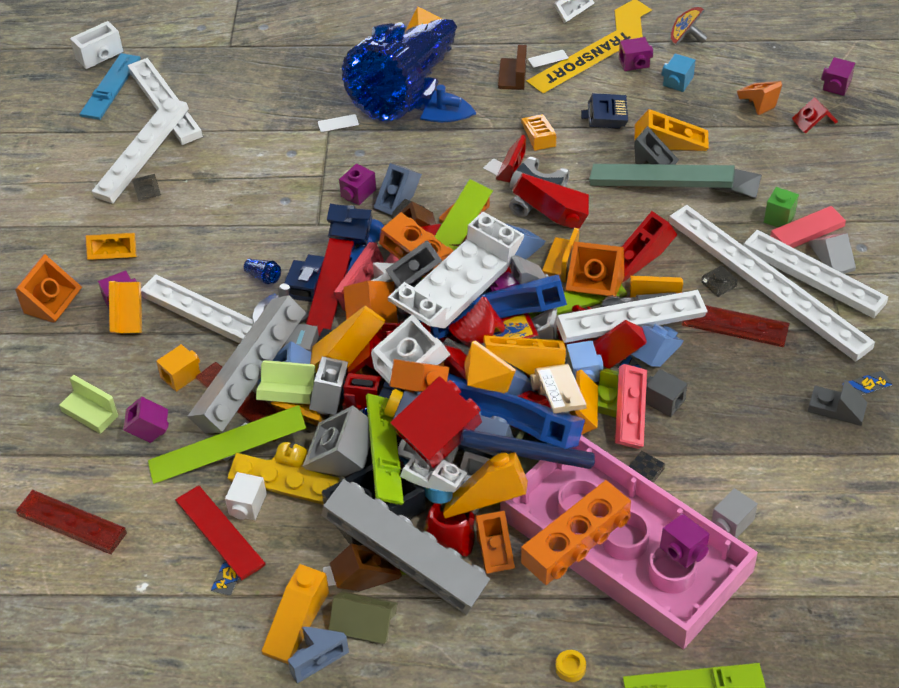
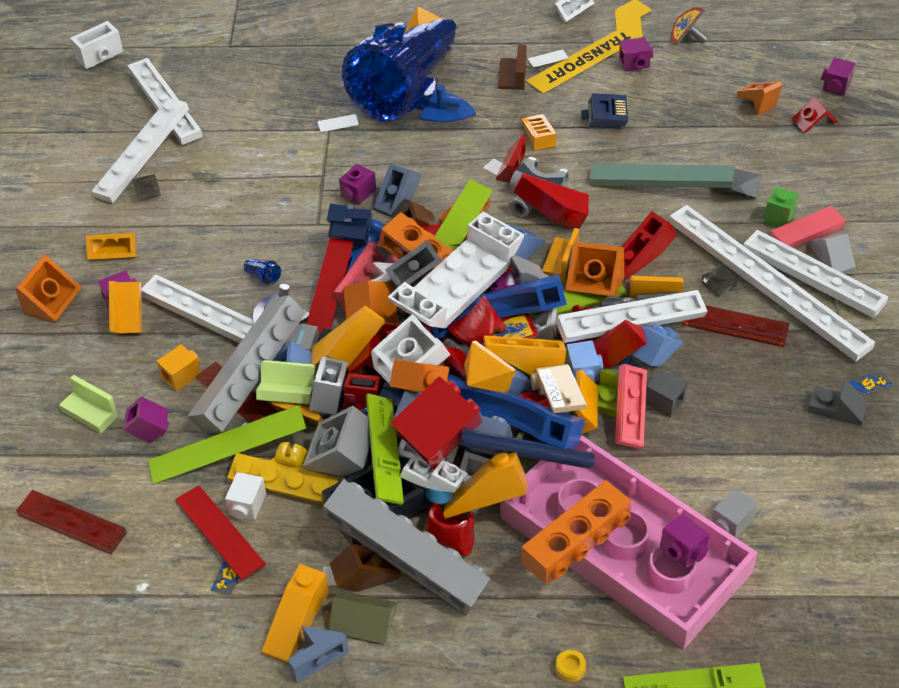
(109, 87): dark azure piece -> none
(304, 277): dark blue piece -> none
(393, 403): yellow tile -> none
(494, 542): orange slope -> none
(647, 466): tile -> none
(652, 149): dark grey slope -> none
(673, 132): light orange slope -> none
(678, 72): dark azure brick -> none

